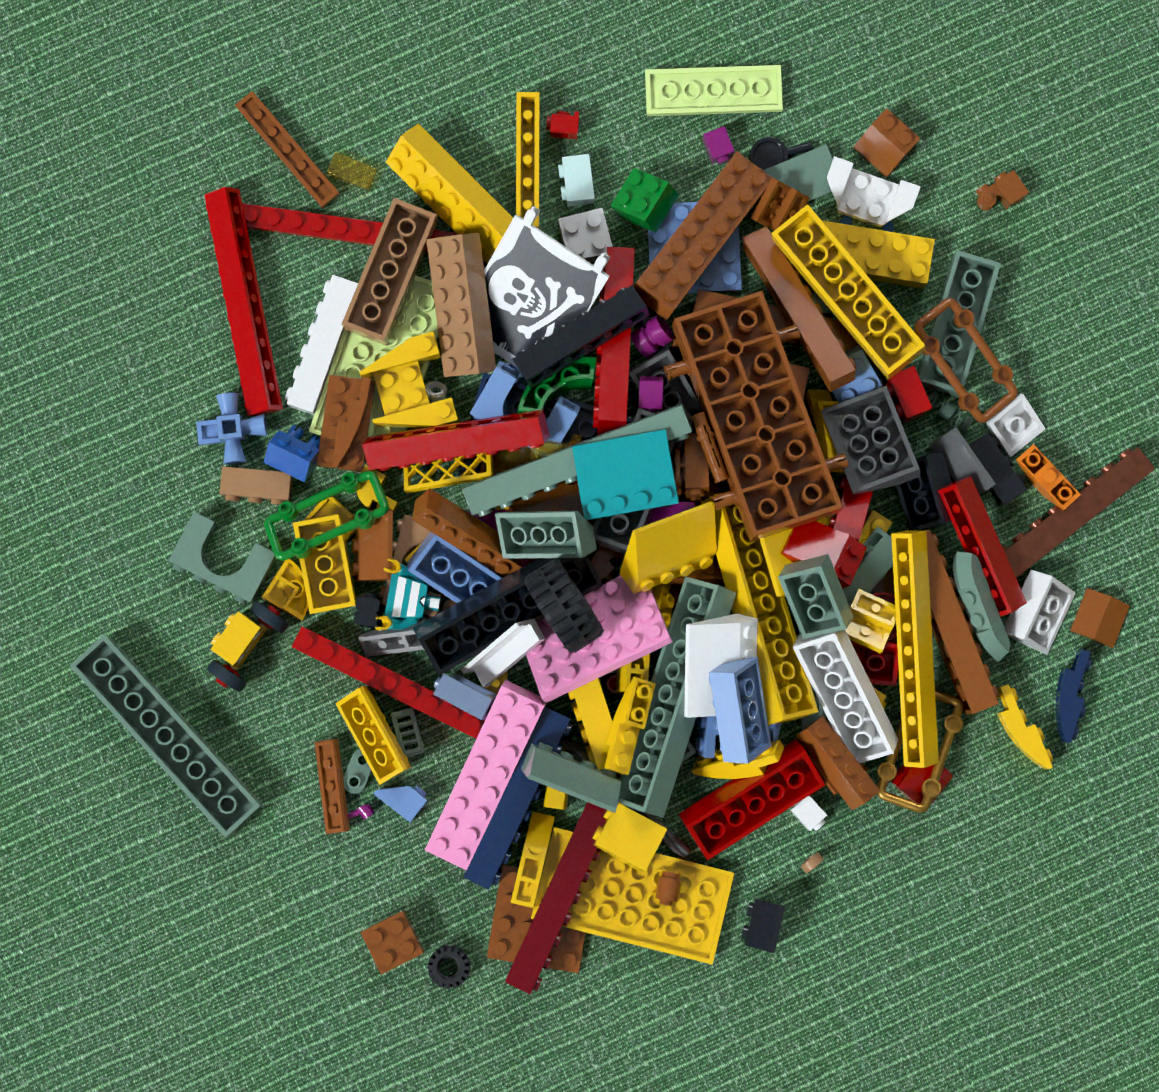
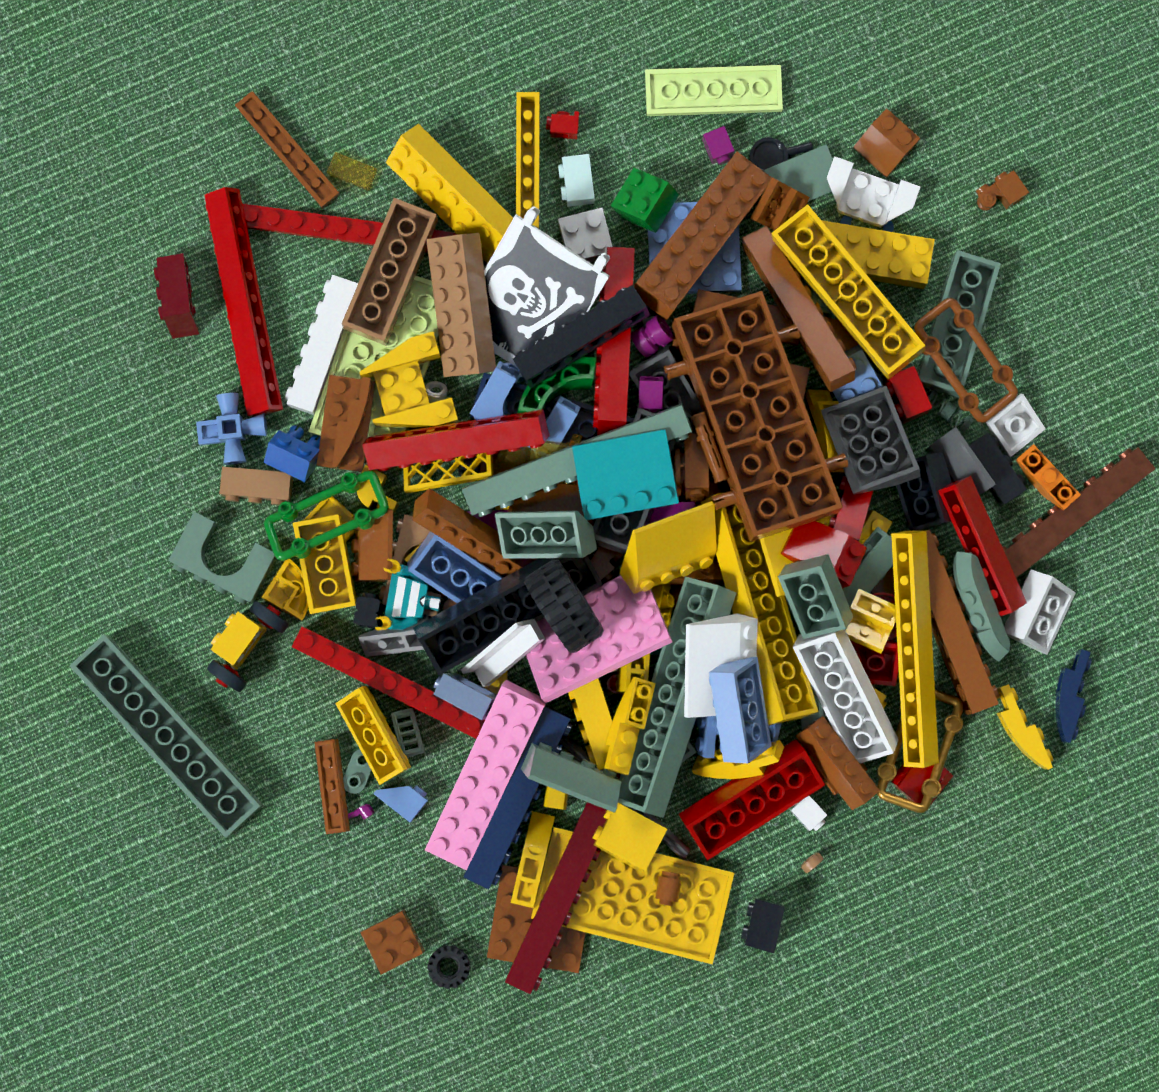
(175, 295): none -> dark red wedge
(1099, 617): dark orange slope -> none

